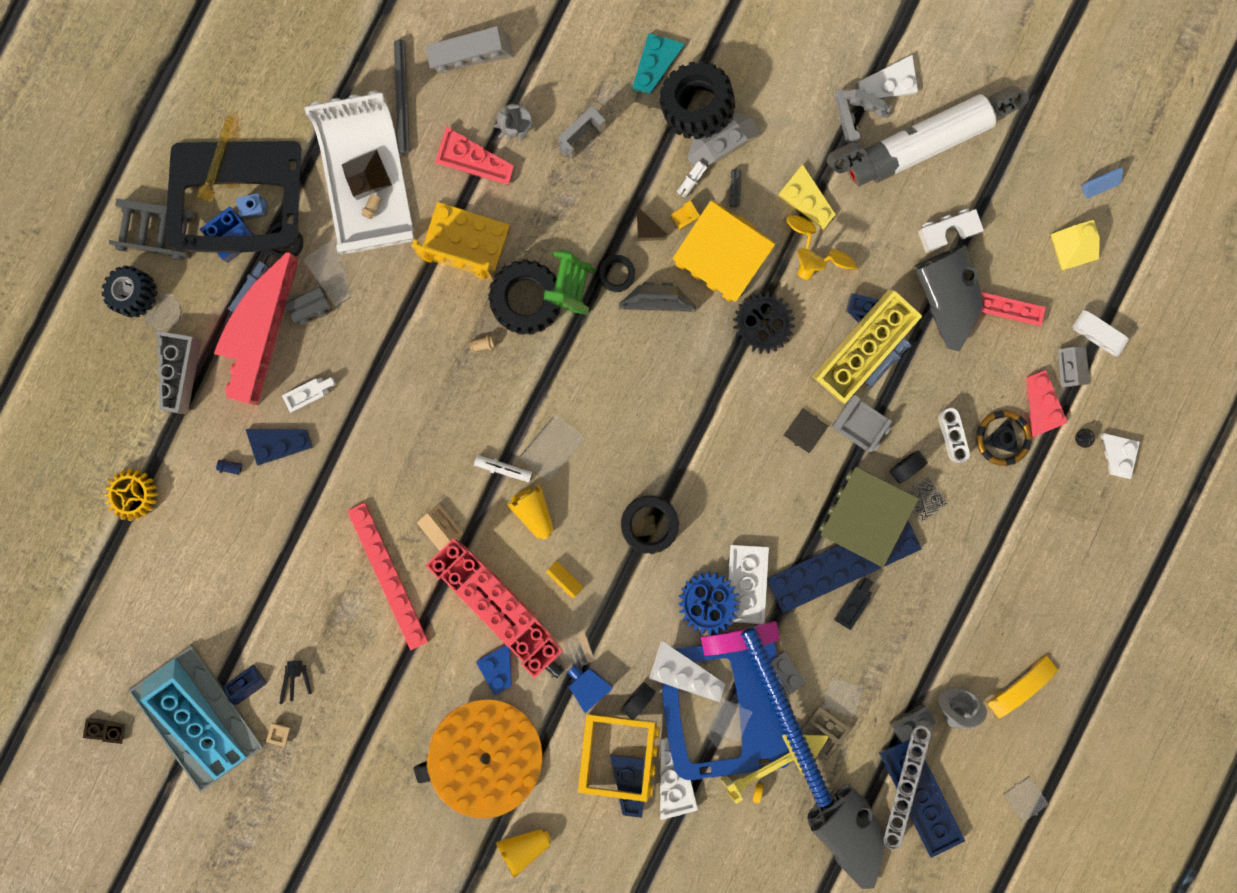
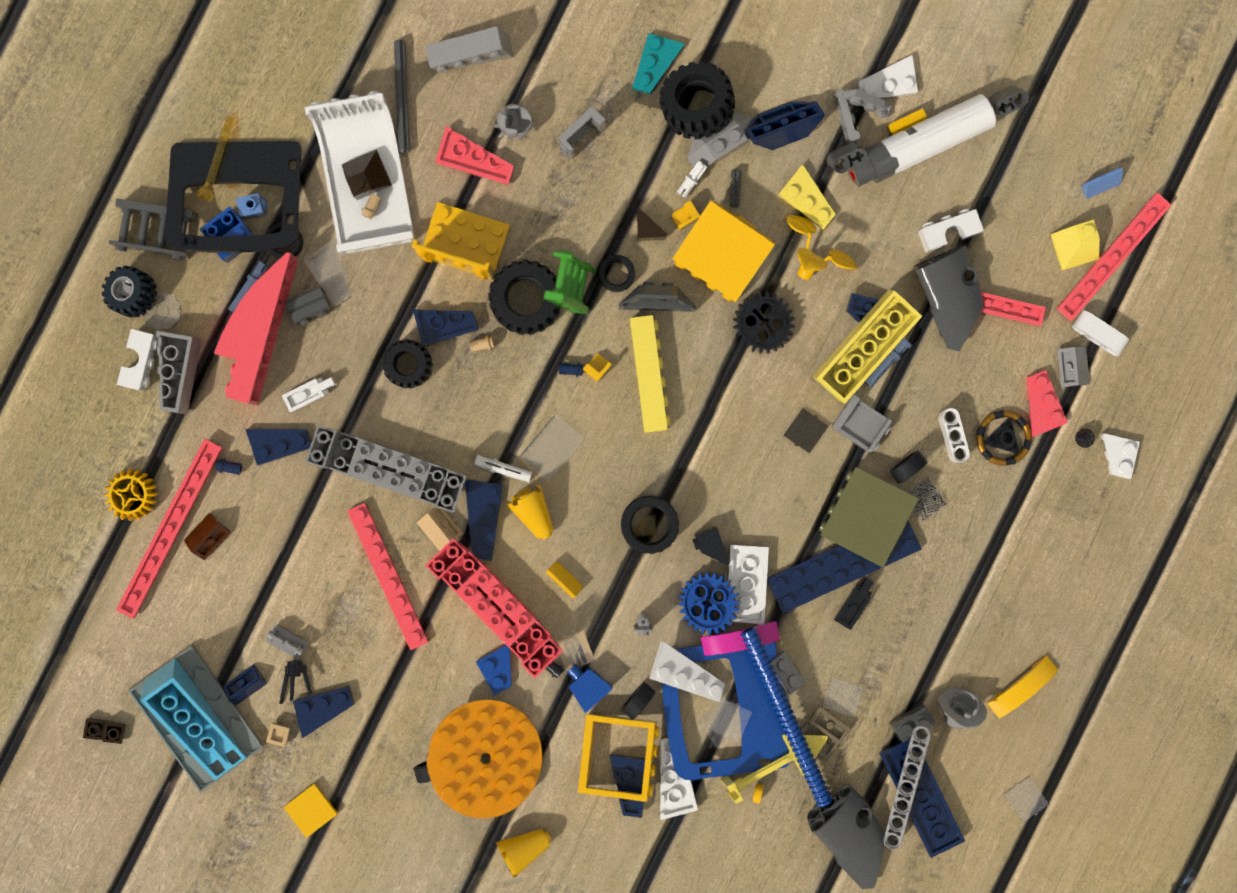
(138, 376): none -> white arch
(169, 528): none -> coral plate
(206, 537): none -> reddish brown panel
(286, 641): none -> light grey hinge
(310, 810): none -> yellow tile
(321, 708): none -> dark blue wing
(386, 468): none -> light grey slope
(392, 356): none -> black tyre
(443, 325): none -> dark blue wing
(483, 514): none -> dark blue wing
(571, 369): none -> dark blue pin
(597, 367): none -> yellow panel
(643, 625): none -> light grey hinge
(648, 374): none -> light yellow brick
(711, 544): none -> black slope
(785, 124): none -> dark blue wedge
(907, 122): none -> yellow slope
(1113, 256): none -> coral plate

